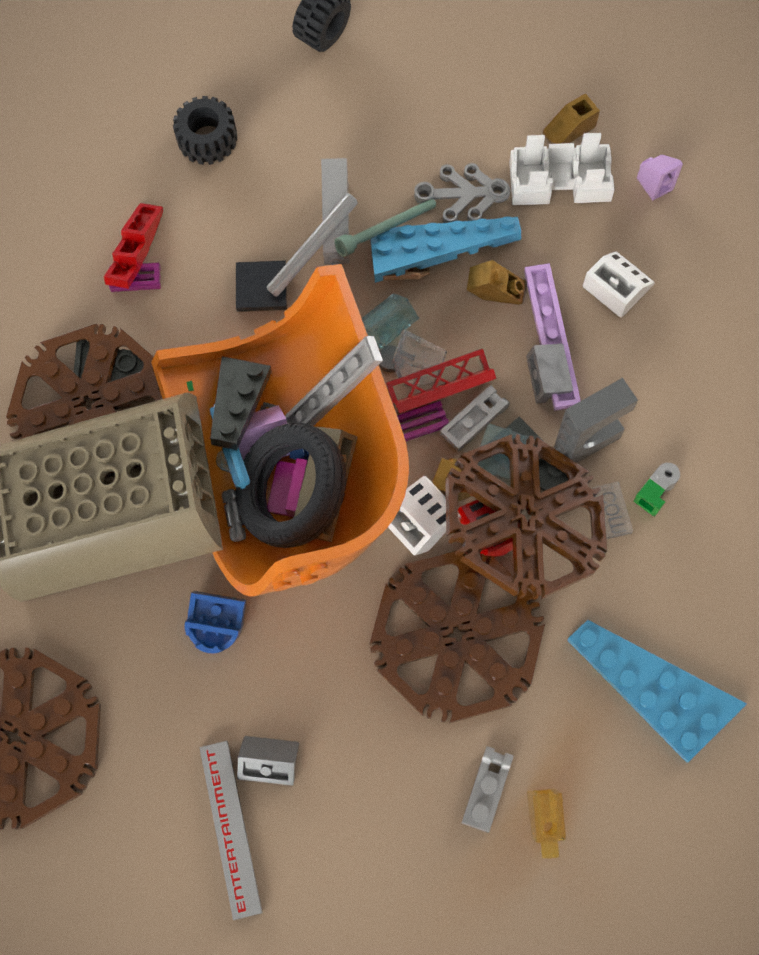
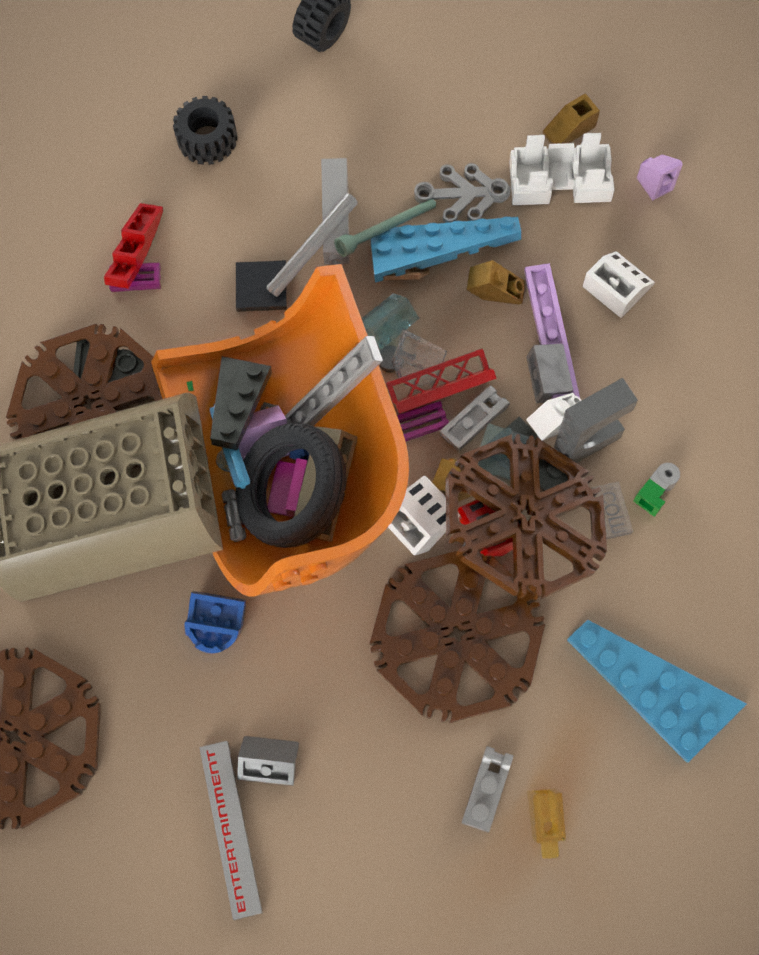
(549, 416): none -> white slope

